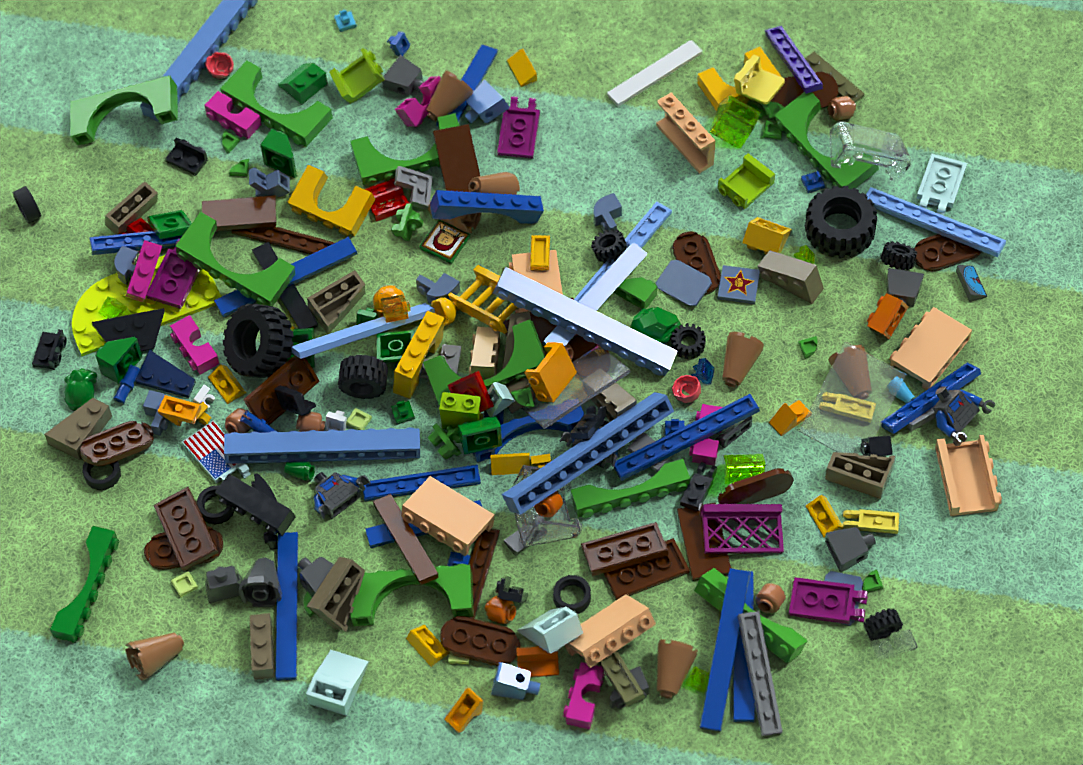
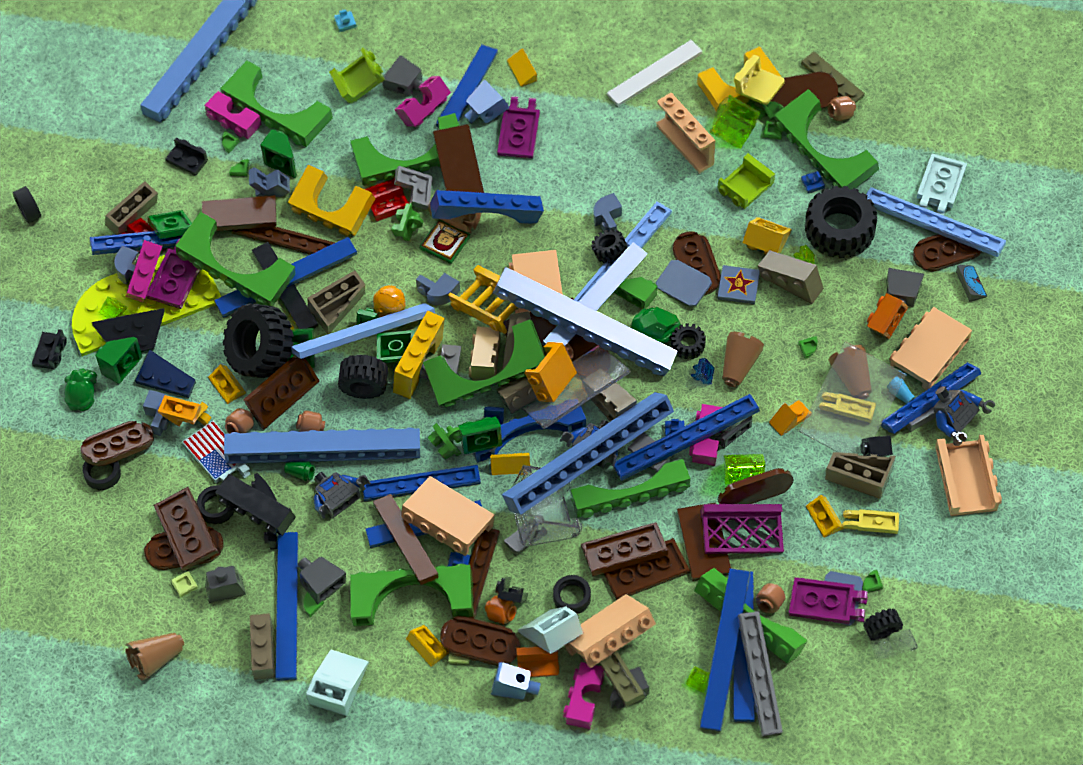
(70, 619): green arch -> none
(79, 425): dark tan wedge -> none
(89, 111): arch -> none
(127, 384): blue pin -> none
(200, 357): dark pink arch -> none
(202, 396): white tile -> none
(217, 62): coral hair -> none
(257, 424): blue pin -> none
(261, 584): dark grey cone -> none
(293, 401): black bracket -> none
(304, 82): green slope -> none
(335, 421): white tile -> none
(337, 593): dark tan wedge -> none
(358, 419): yellowish green tile -> none
(395, 308): clear yellow brick -> none
(399, 43): blue tile -> none
(402, 412): green tile -> none
(444, 308): yellow hair -> none
(448, 96): medium nougat cone -> none
(458, 409): lime panel -> none
(464, 710): light orange slope -> none
(473, 385): red tile -> none
(495, 183): medium nougat cone -> none
(500, 398): light aqua slope -> none
(523, 397): bright green tile -> none
(540, 252): yellow tile -> none
(540, 460): yellow tile -> none
(550, 505): orange head -> none
(589, 423): black hinge -> none
(673, 666): medium nougat cone -> none
(690, 385): coral hair -> none
(698, 488): black hinge -> none
(793, 59): dark purple tile -> none
(848, 547): dark grey torso -> none
(869, 145): clear windscreen -> none
(898, 255): black tyre -> none

